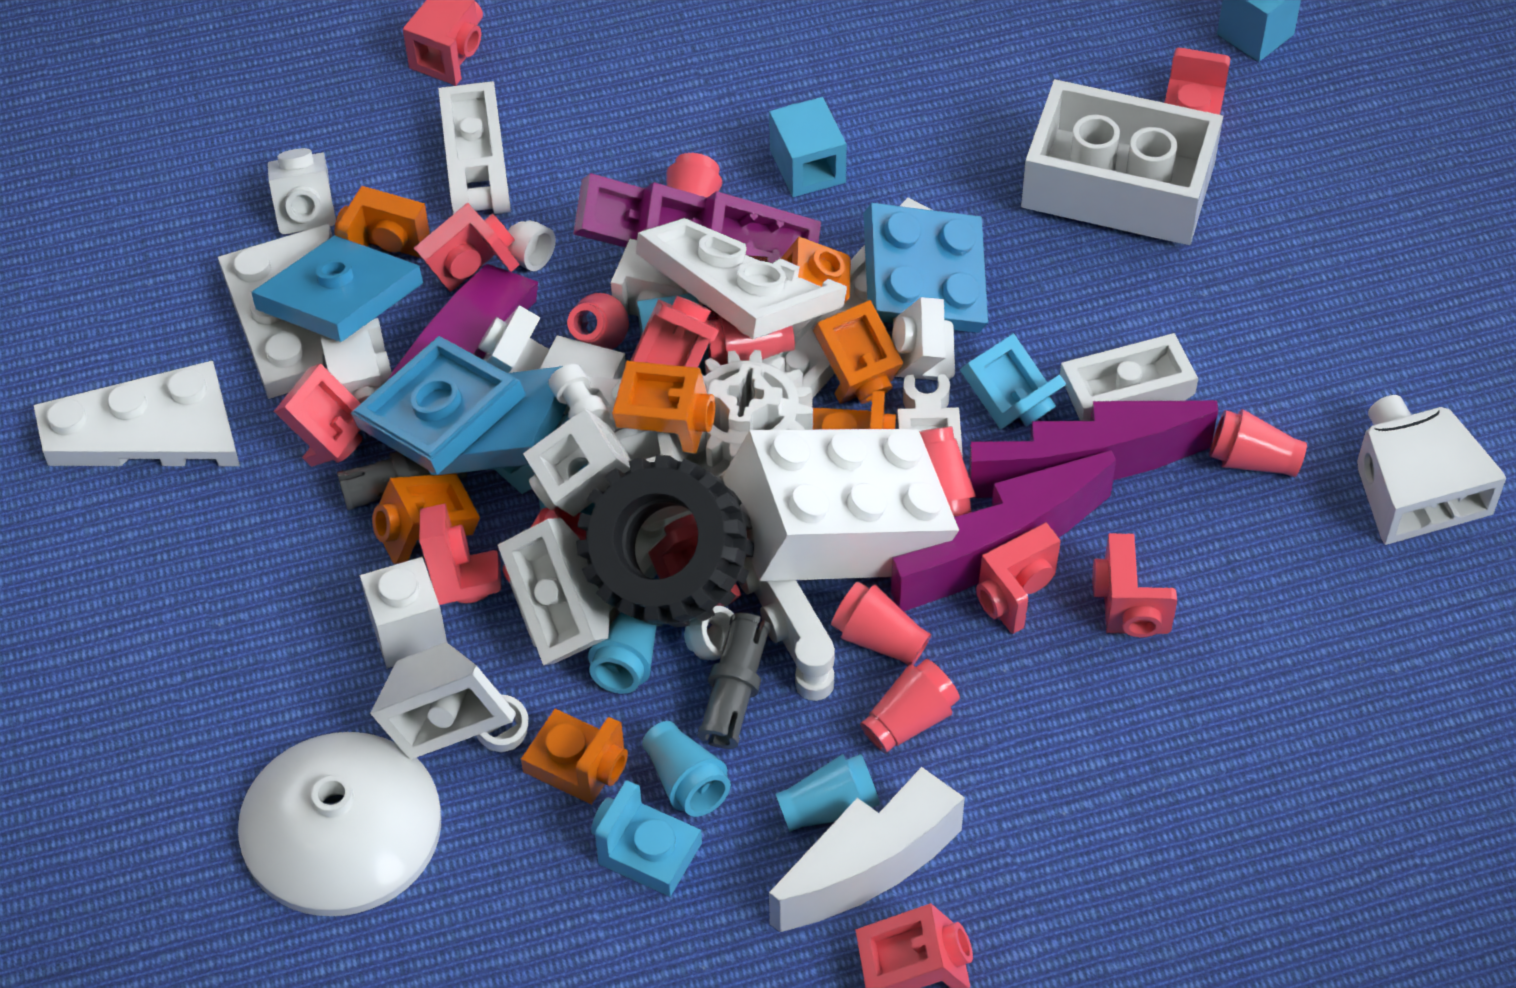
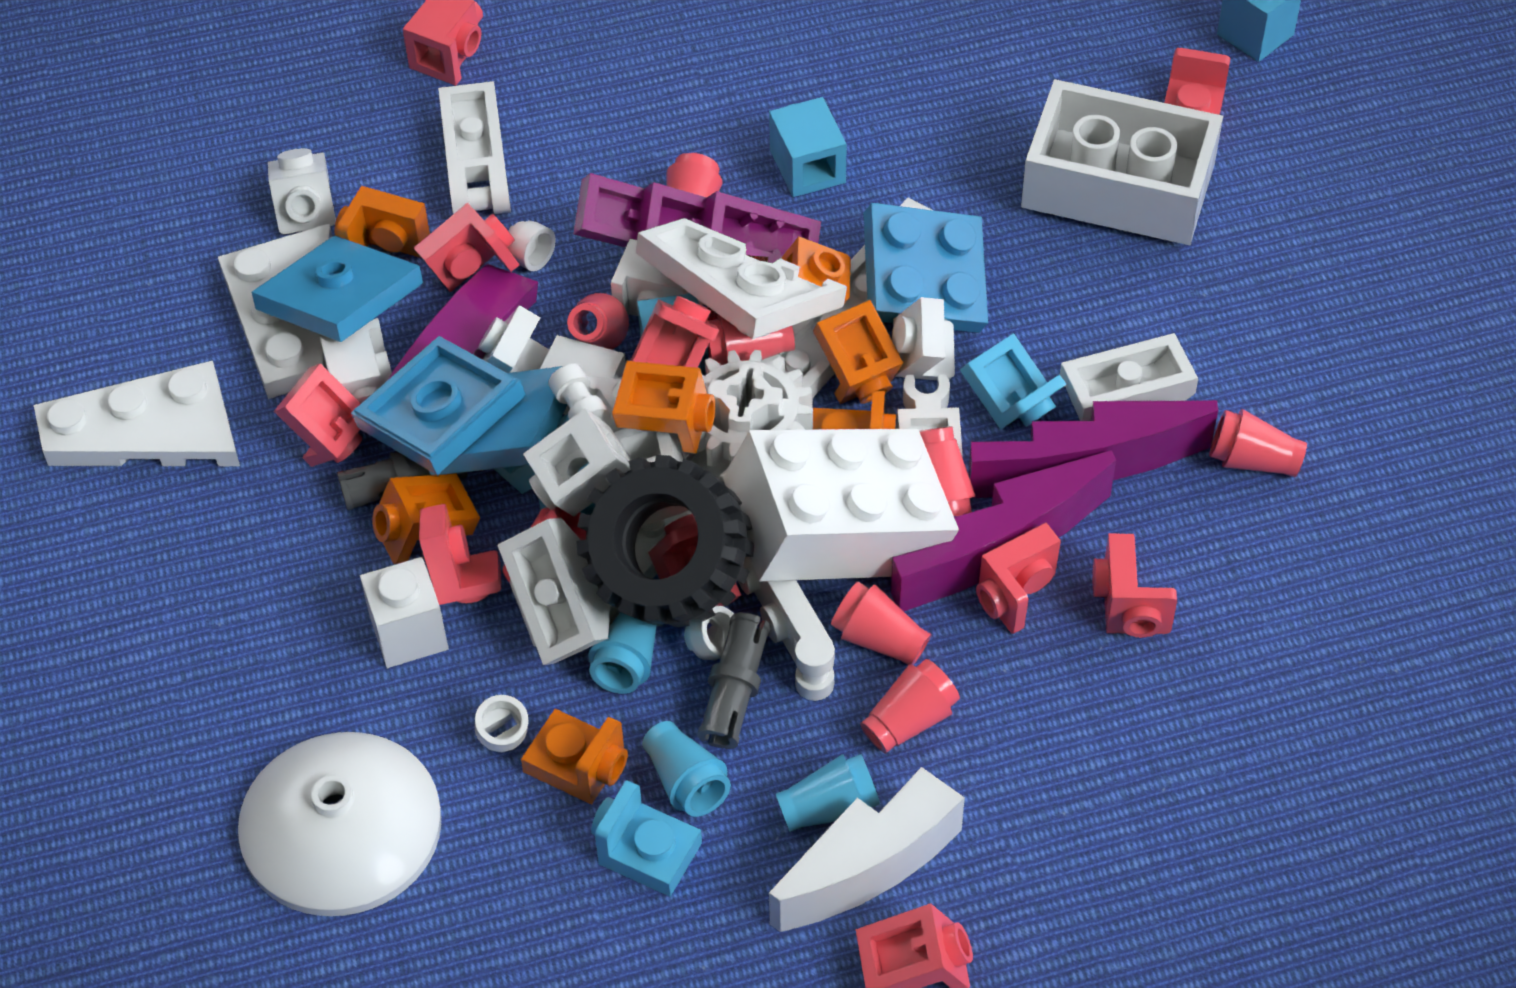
(438, 701): white slope -> none
(1424, 471): white torso -> none

